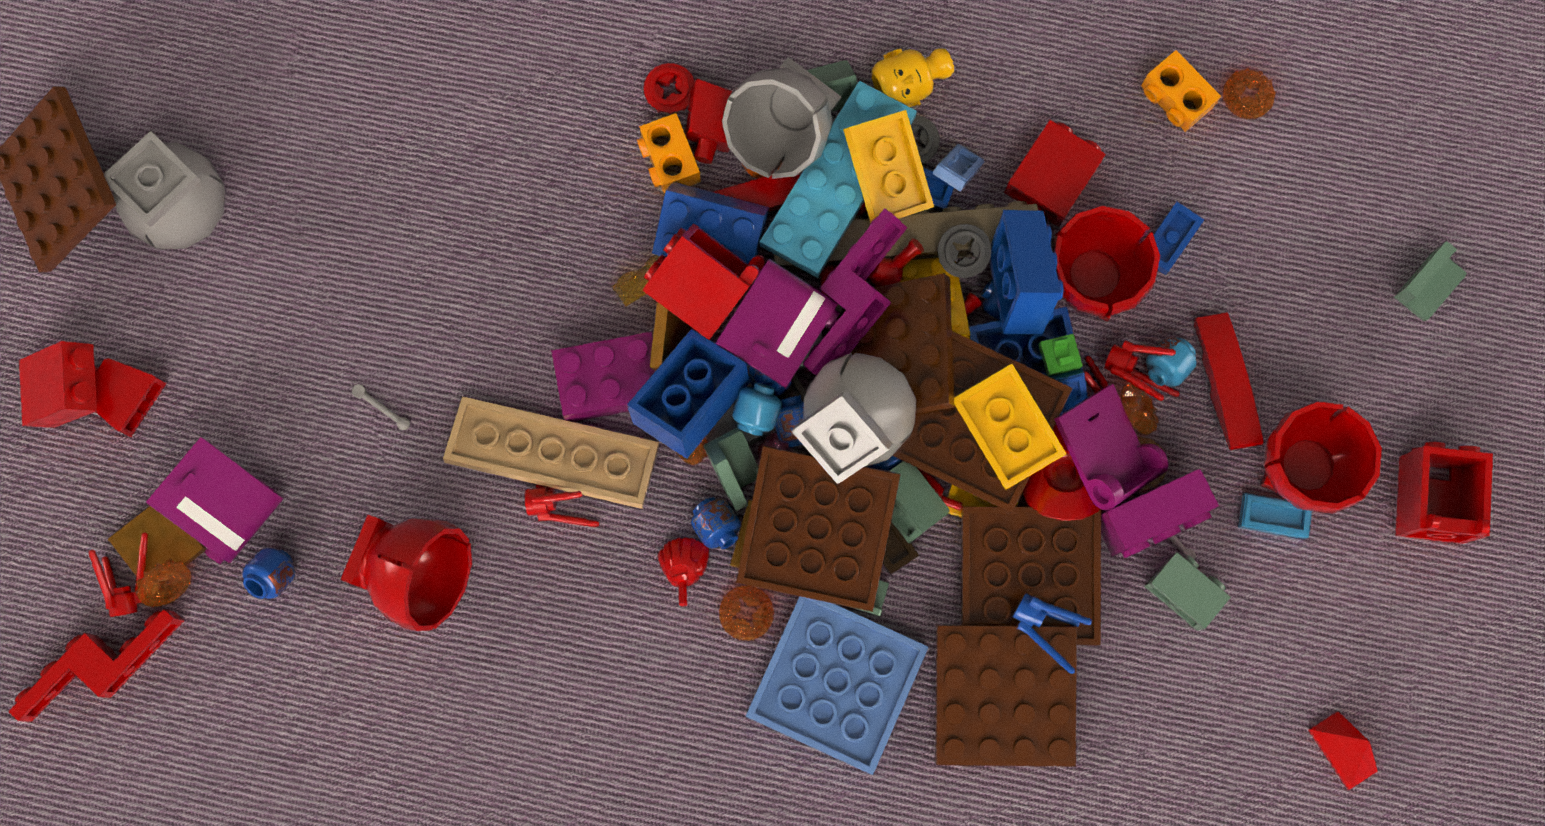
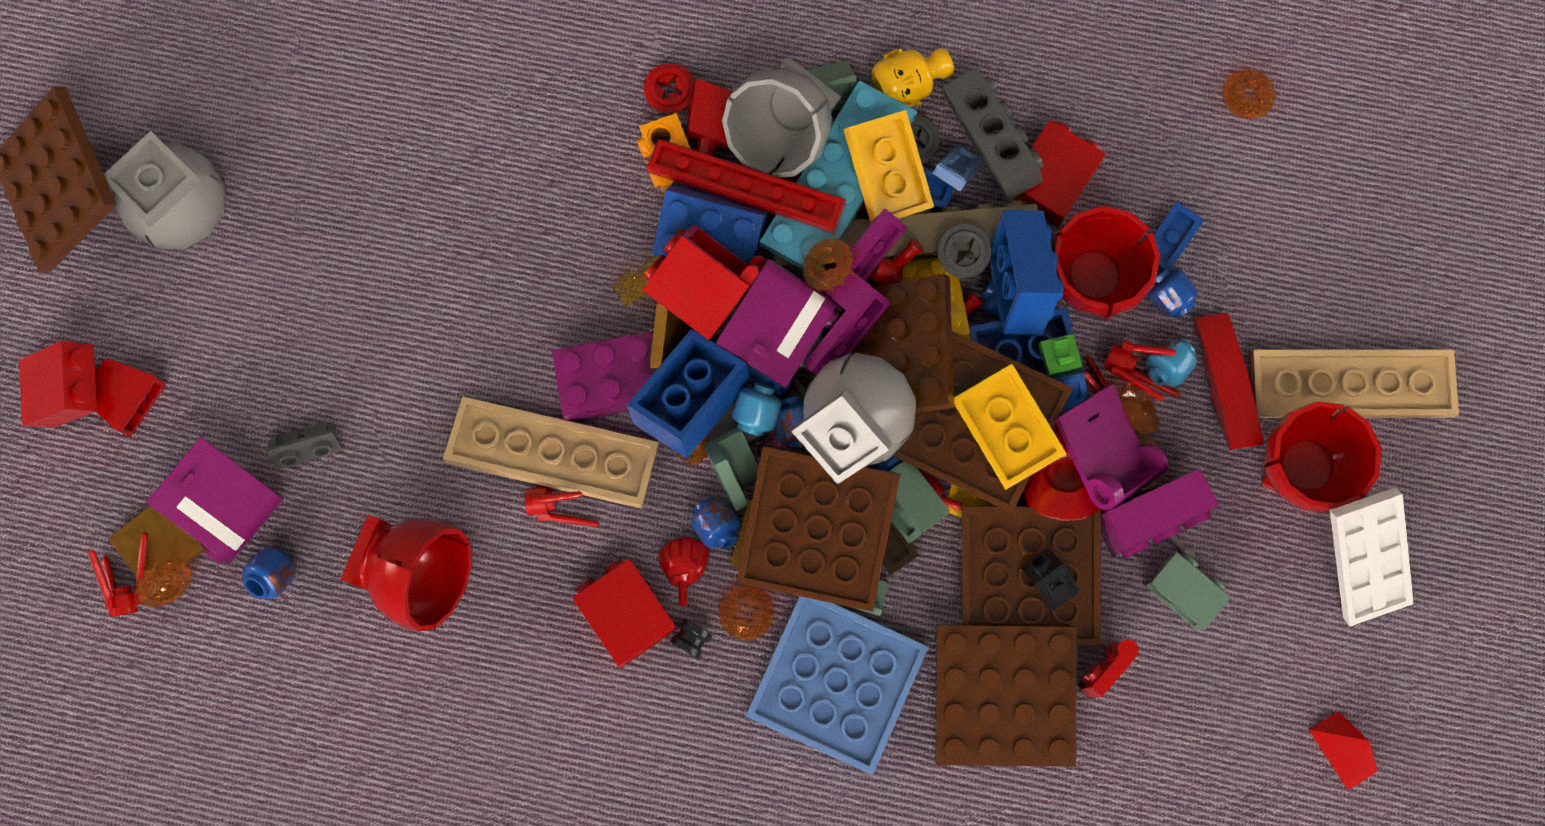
(95, 665): red bracket -> none
(289, 449): none -> dark grey hinge
(359, 392): light grey hinge -> none
(623, 612): none -> red brick
(691, 638): none -> black wheel
(746, 185): none -> red tile
(827, 252): none -> clear orange gear
(1013, 174): none -> dark grey brick
(1033, 611): blue plant -> none
(1051, 578): none -> black bracket
(1102, 676): none -> red plate
(1173, 293): none -> blue head
(1187, 86): light orange brick -> none
(1274, 516): dark azure tile -> none
(1365, 380): none -> tan plate
(1372, 556): none -> white plate
(1431, 282): sand green panel -> none
(1441, 508): red container -> none

